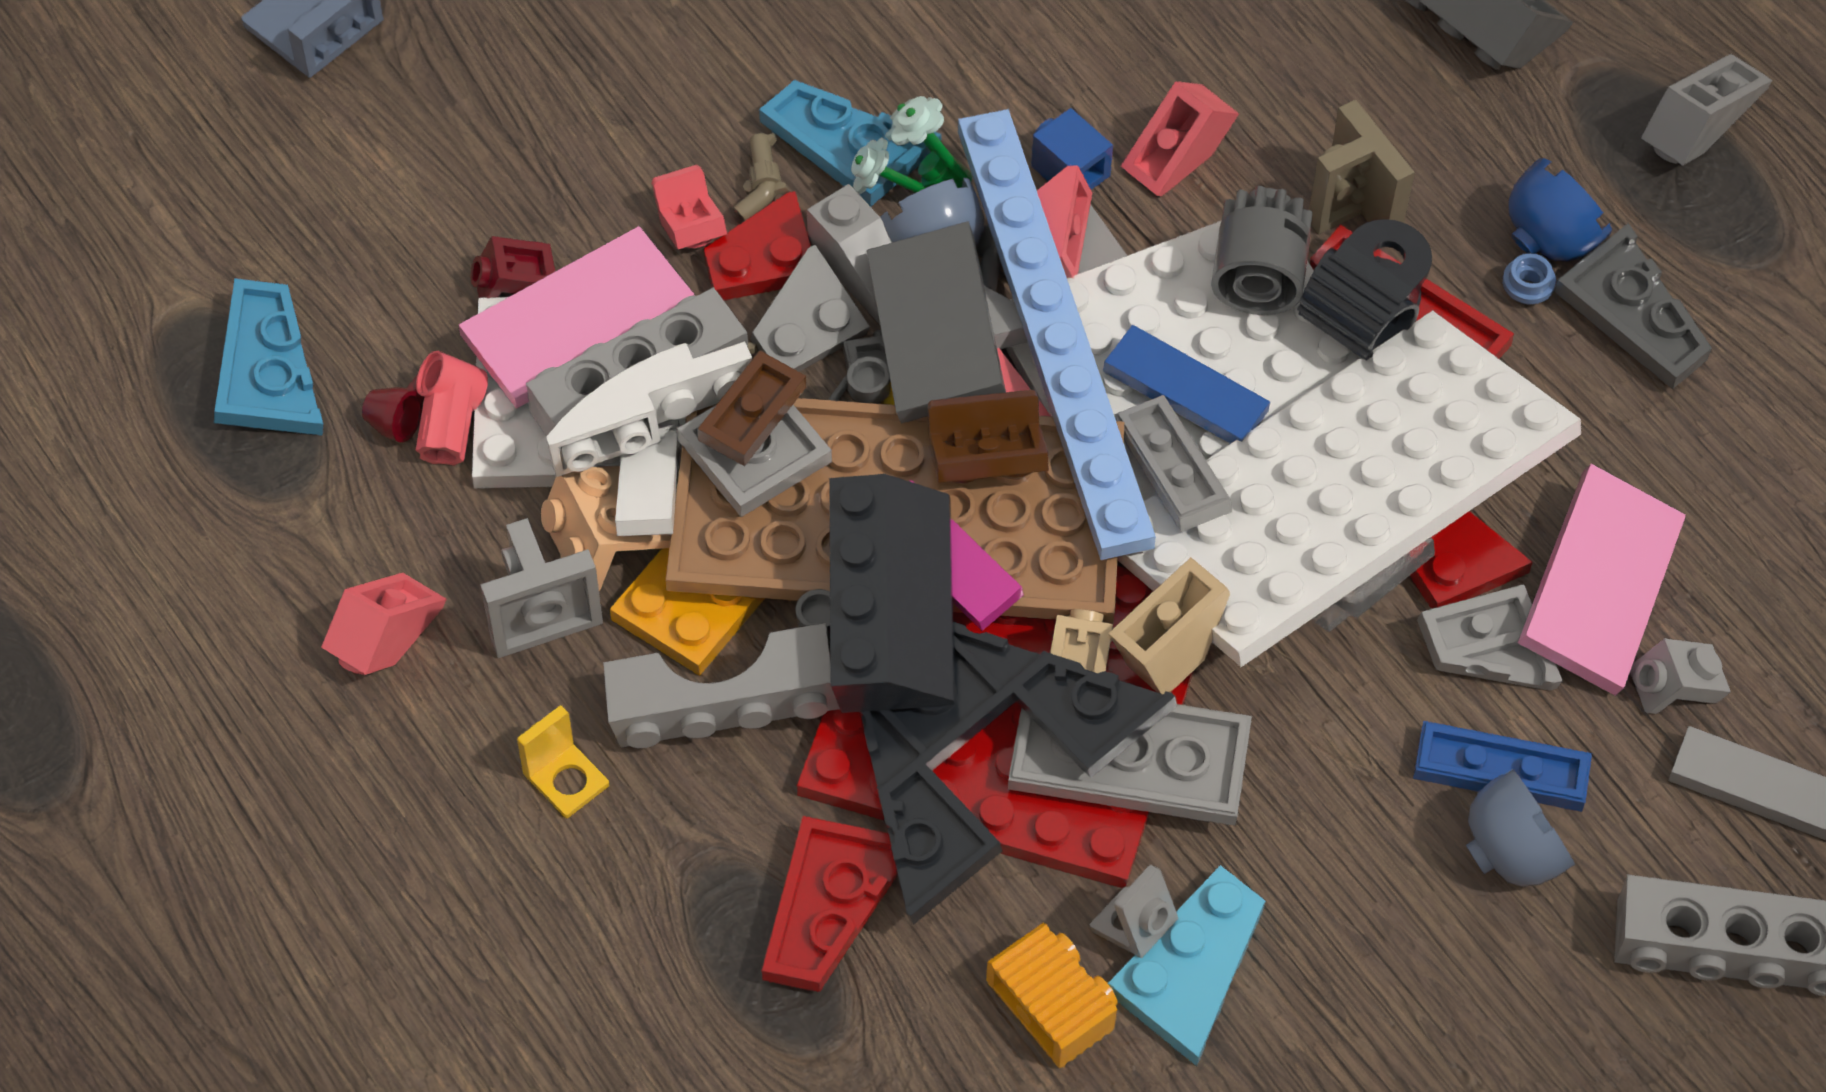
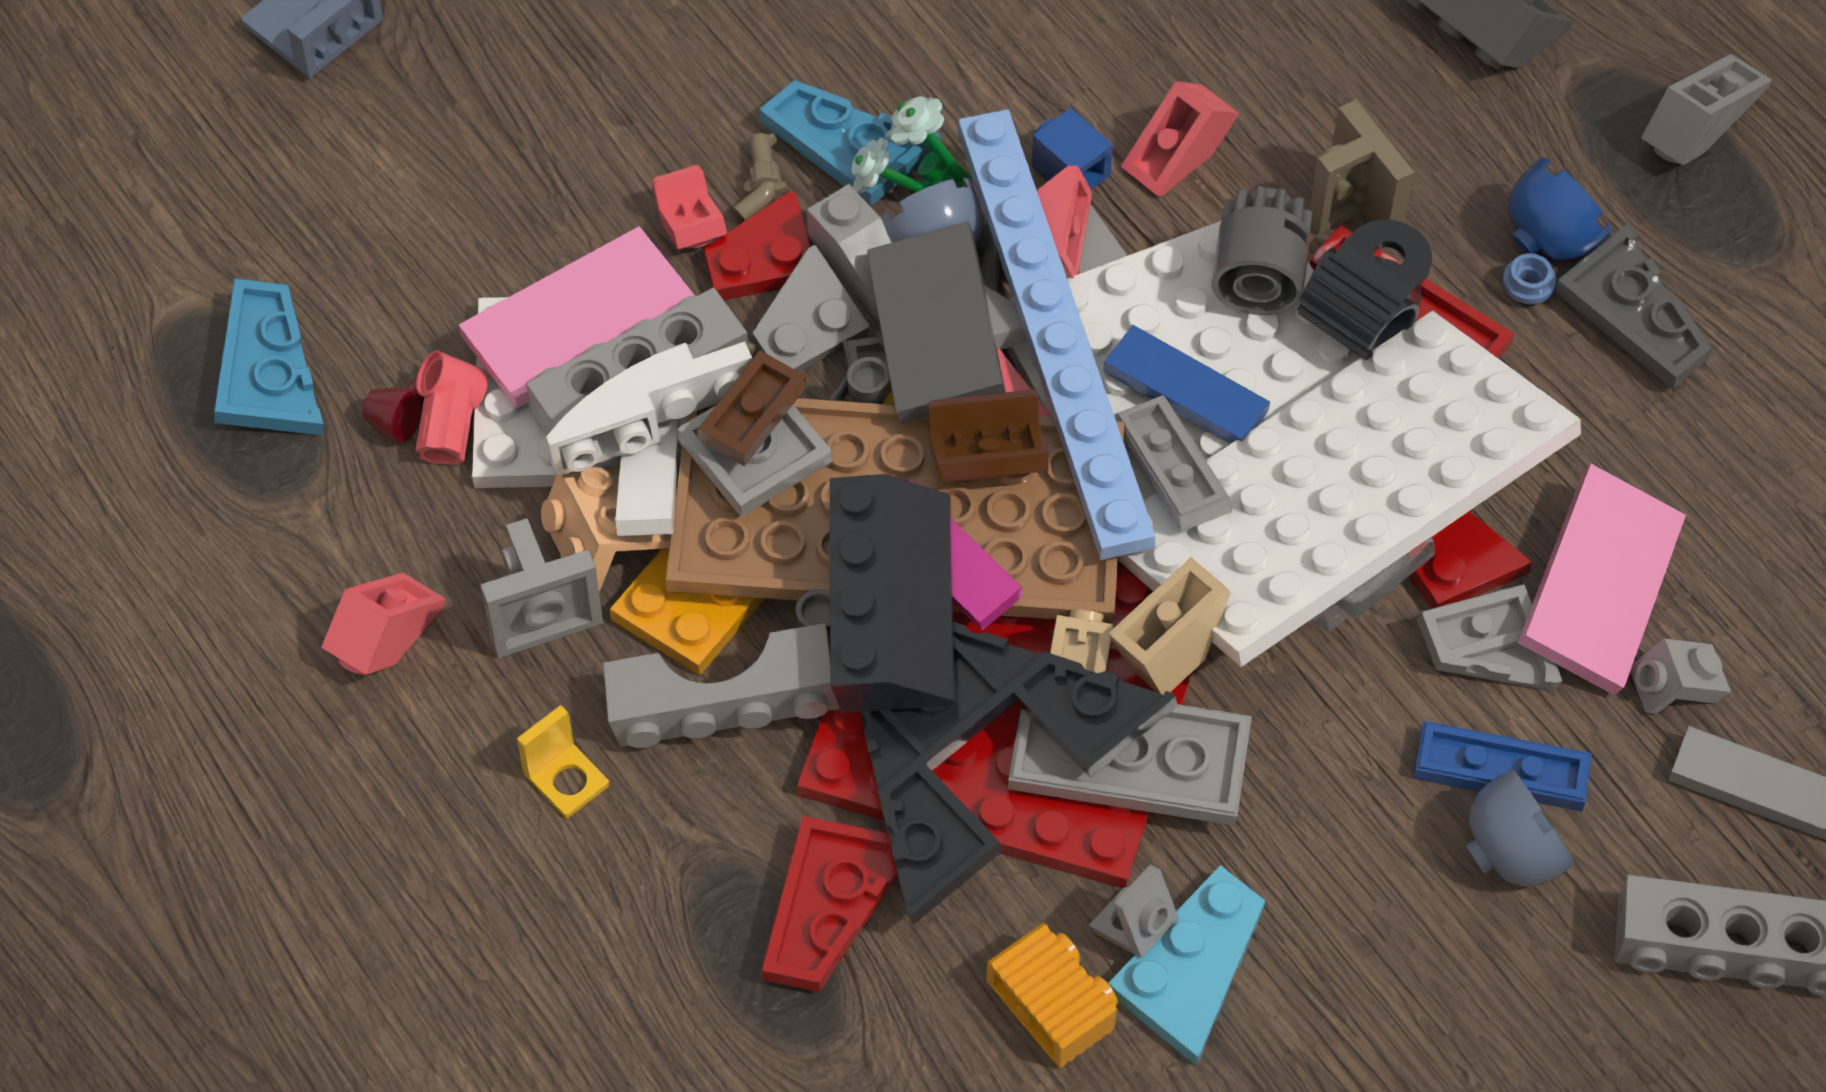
(510, 266): dark red bracket -> none

